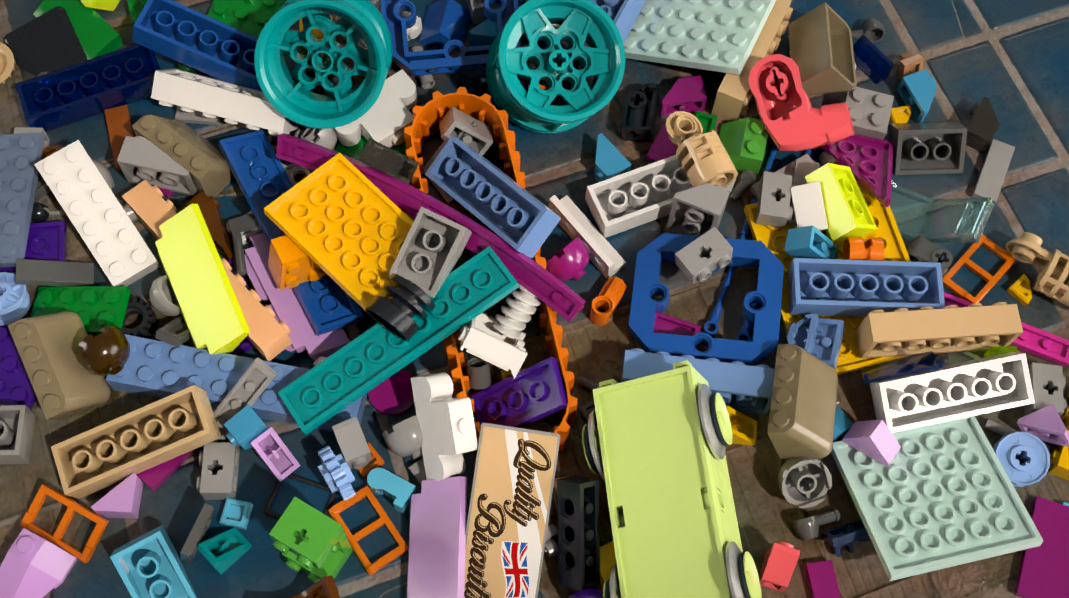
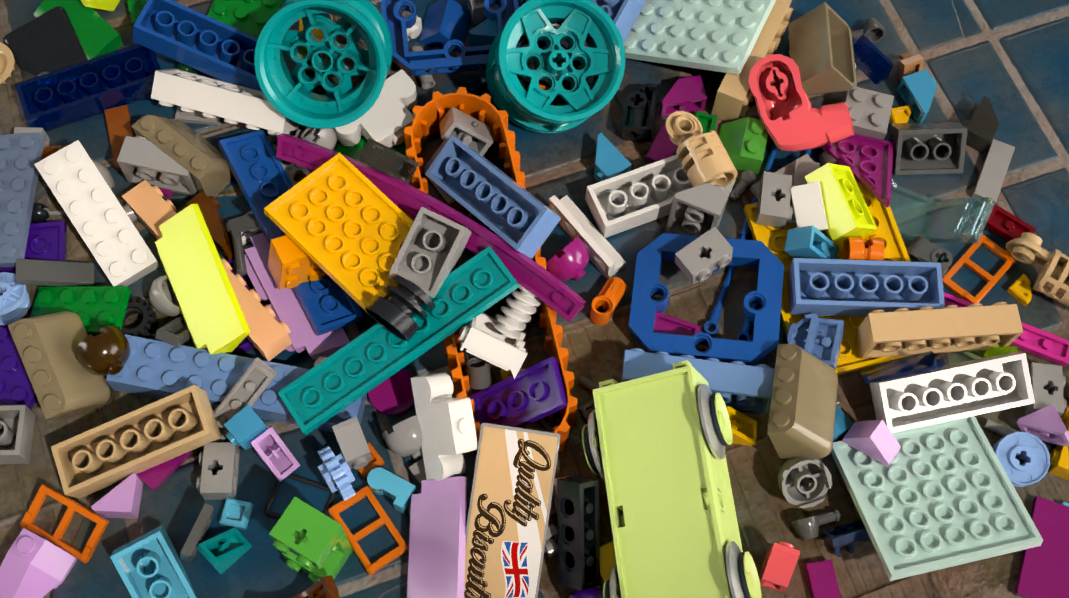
(1006, 224): none -> dark red plate

